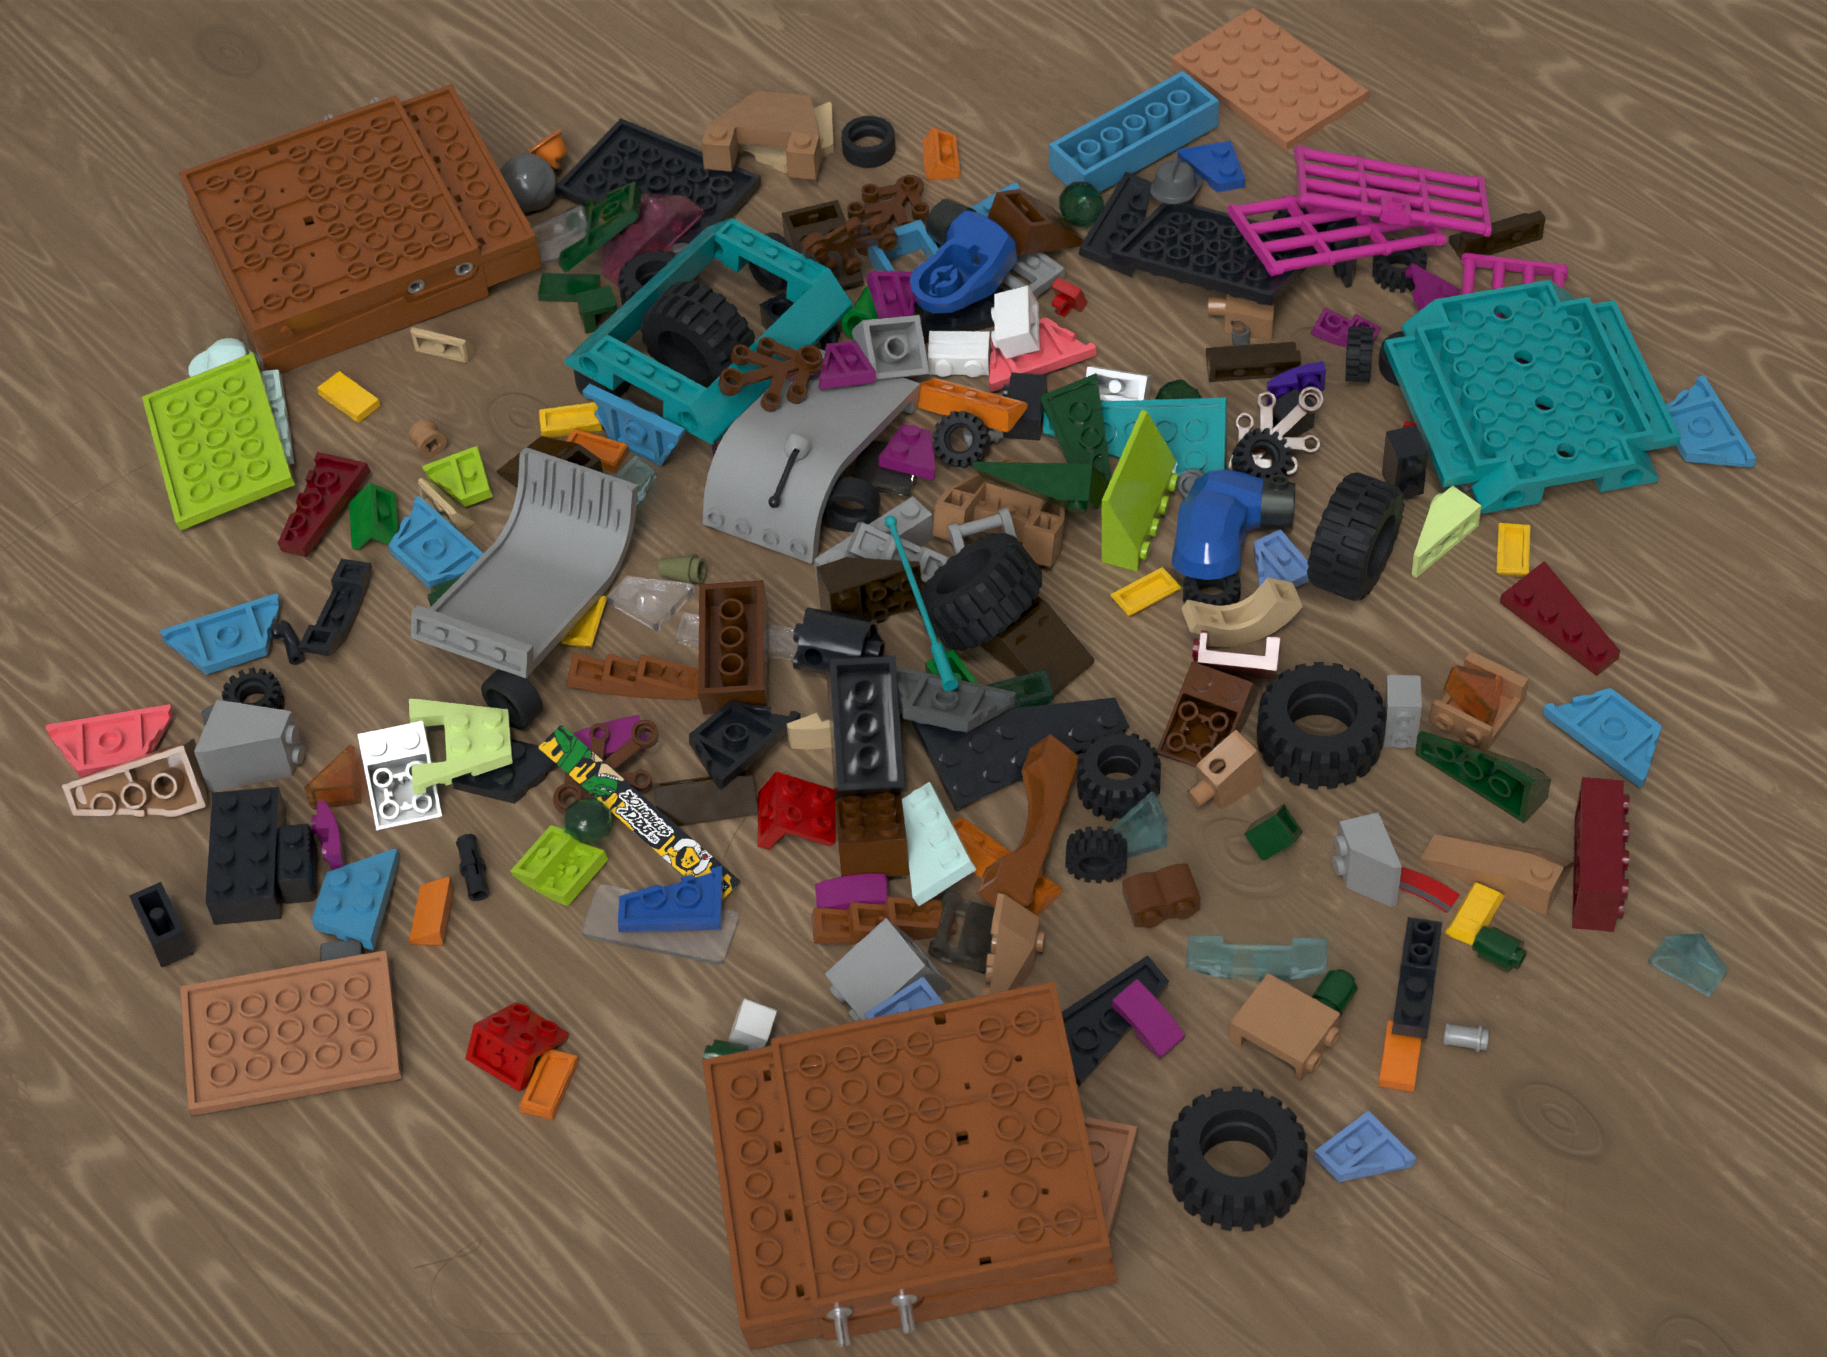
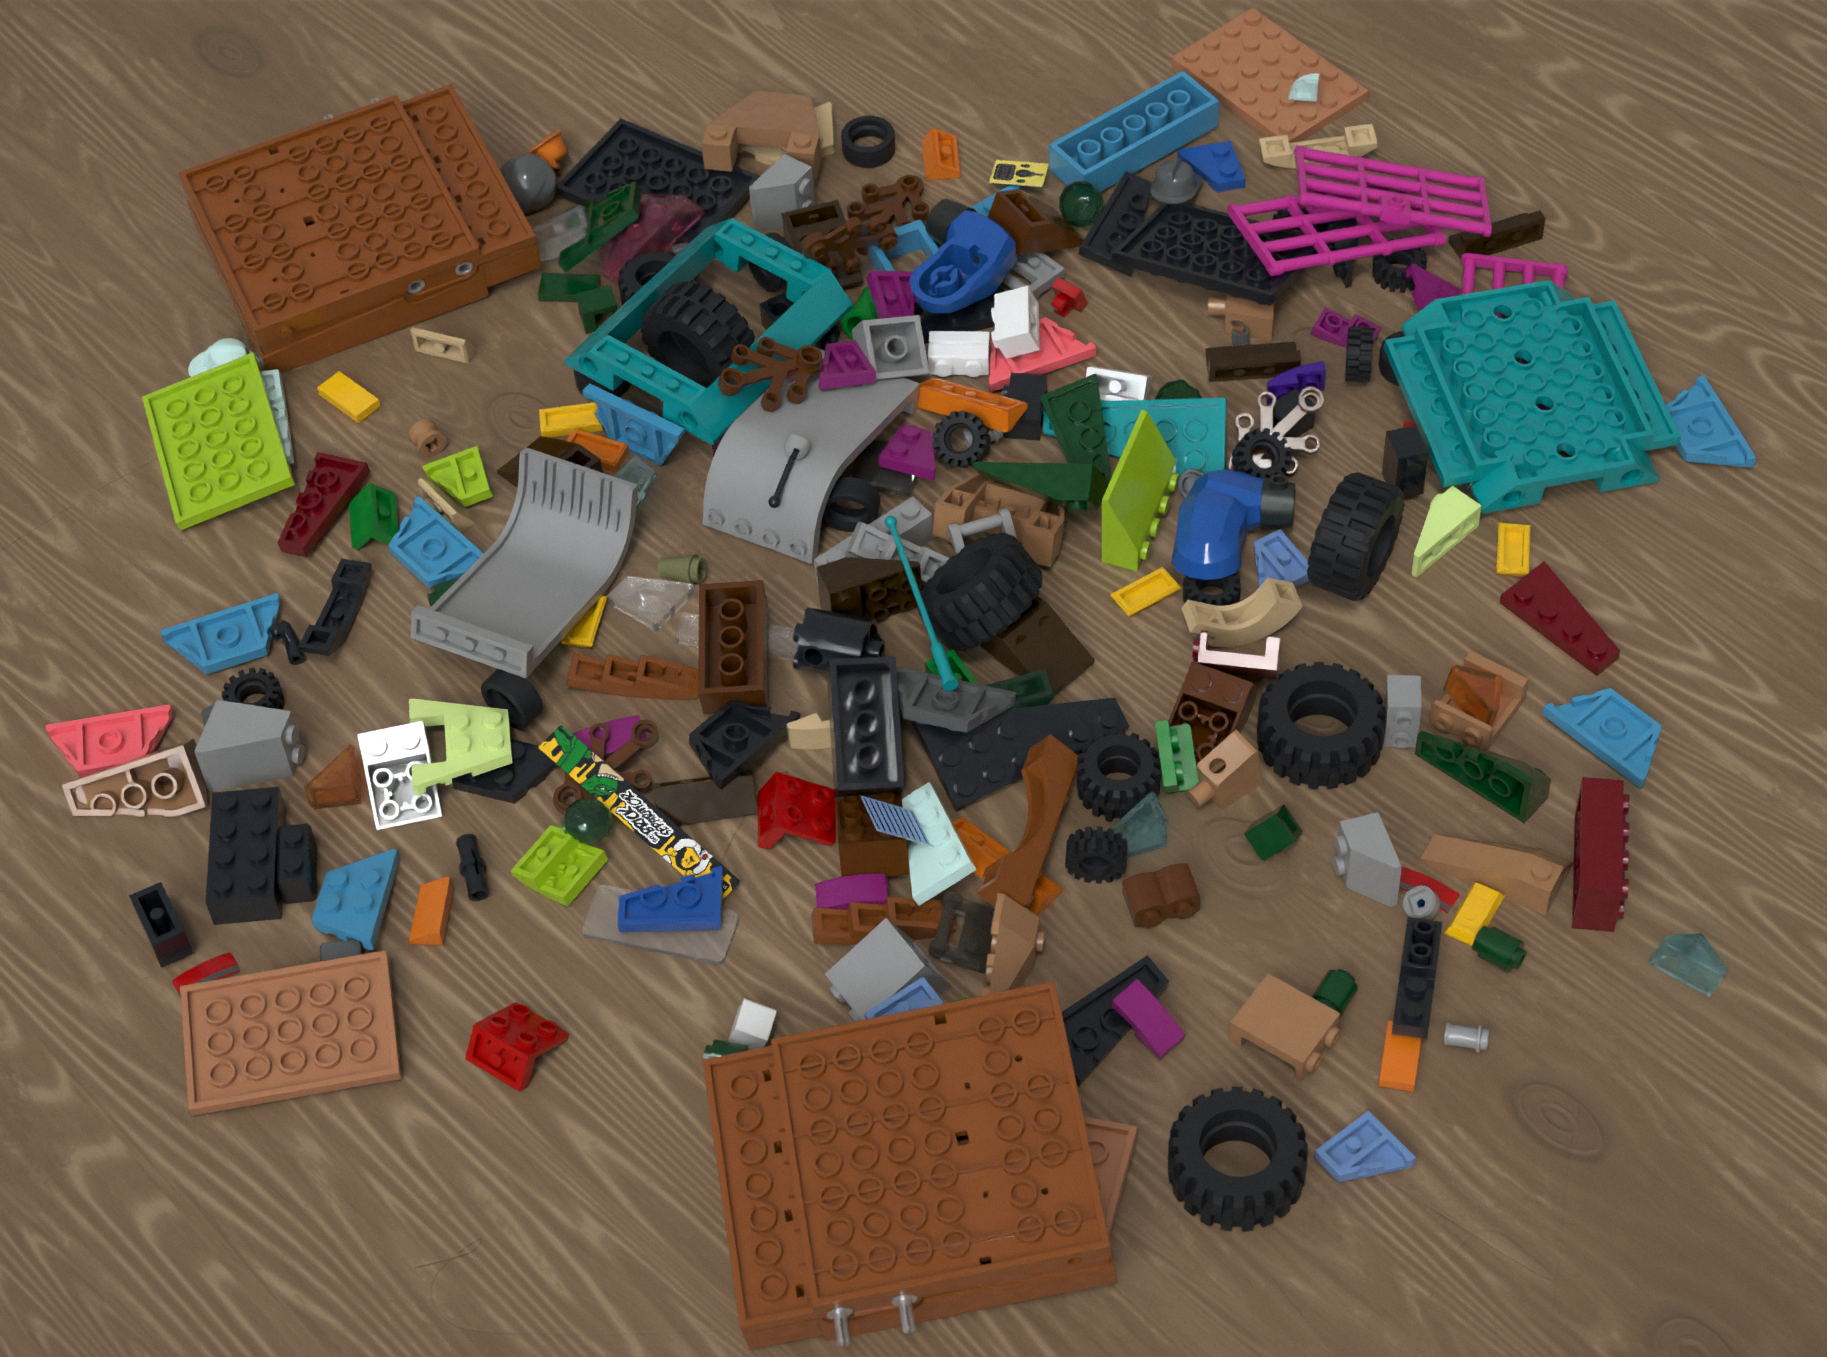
(207, 971): none -> red sticker
(329, 836): magenta slope -> none
(549, 1084): orange tile -> none
(781, 189): none -> light grey slope
(895, 820): none -> light blue sticker
(1019, 173): none -> sticker
(1176, 756): none -> green bracket
(1253, 962): clear light blue slope -> none
(1305, 88): none -> light aqua tile
(1355, 142): none -> tan slope
(1421, 903): none -> light grey tile

